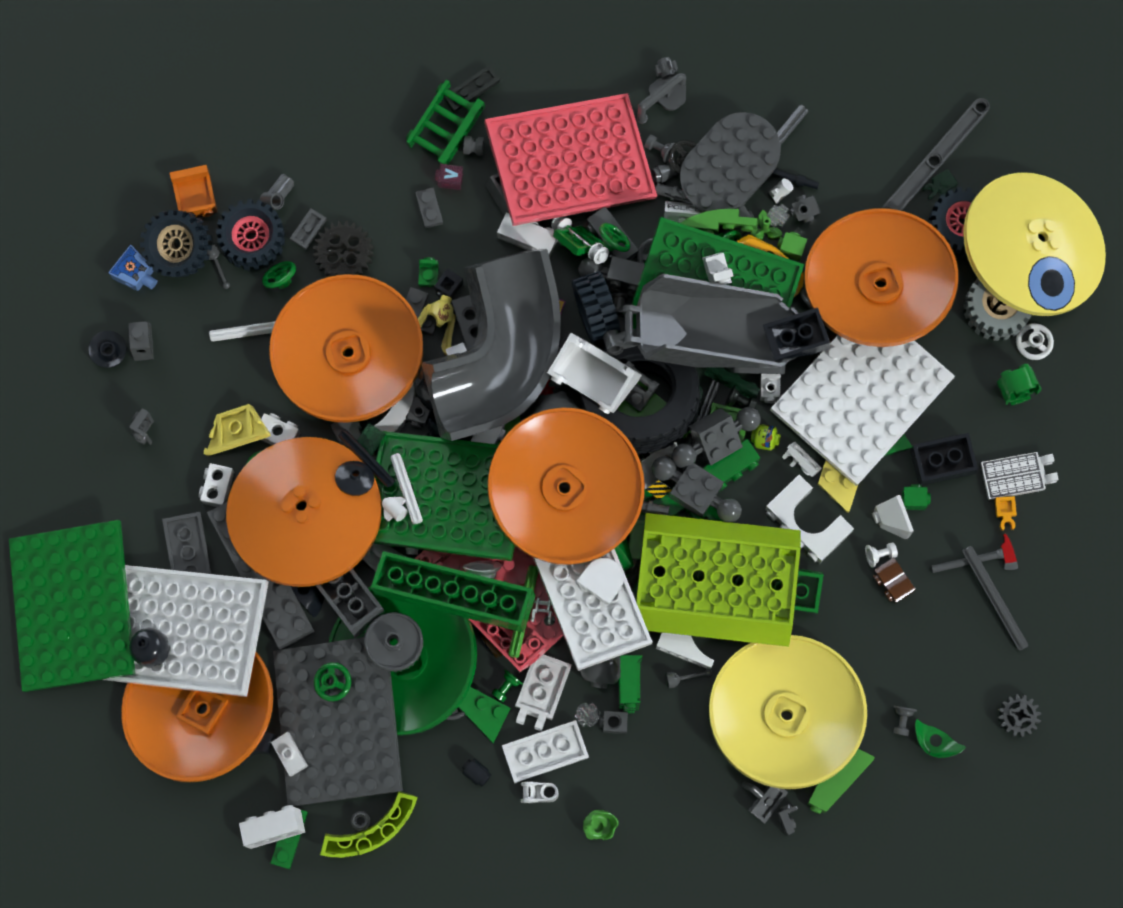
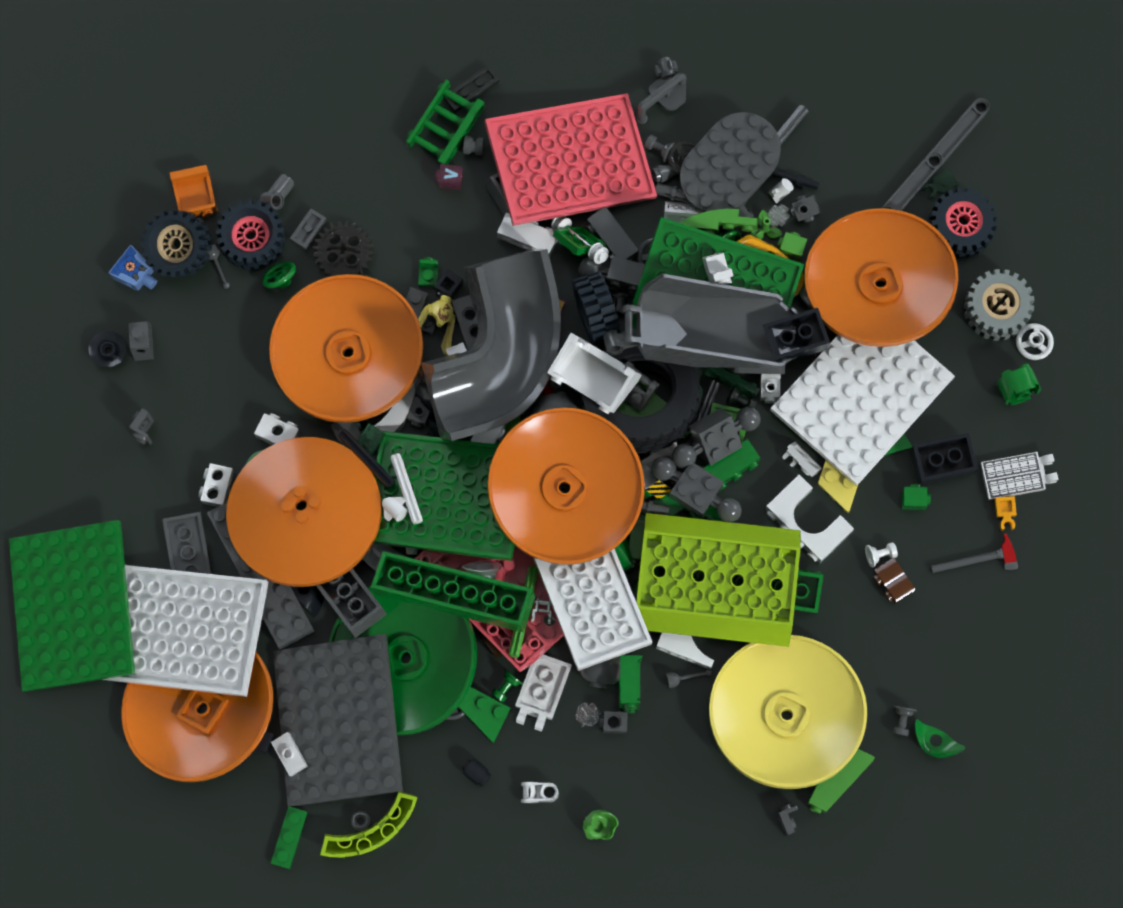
(149, 647): black cylinder -> none
(236, 429): light yellow wing -> none
(241, 331): white axle -> none
(272, 827): white brick -> none
(326, 678): green piece -> none
(352, 484): black dish -> none
(390, 627): dark grey wheel -> none
(429, 208): dark grey plate -> none
(545, 751): white plate -> none
(602, 579): white tile -> none
(612, 239): green piece -> none
(765, 437): lime head -> none
(766, 800): dark grey plate -> none
(893, 517): white slope -> none
(995, 598): dark grey axle -> none
(1015, 263): light yellow dish -> none
(1027, 718): dark grey gear -> none

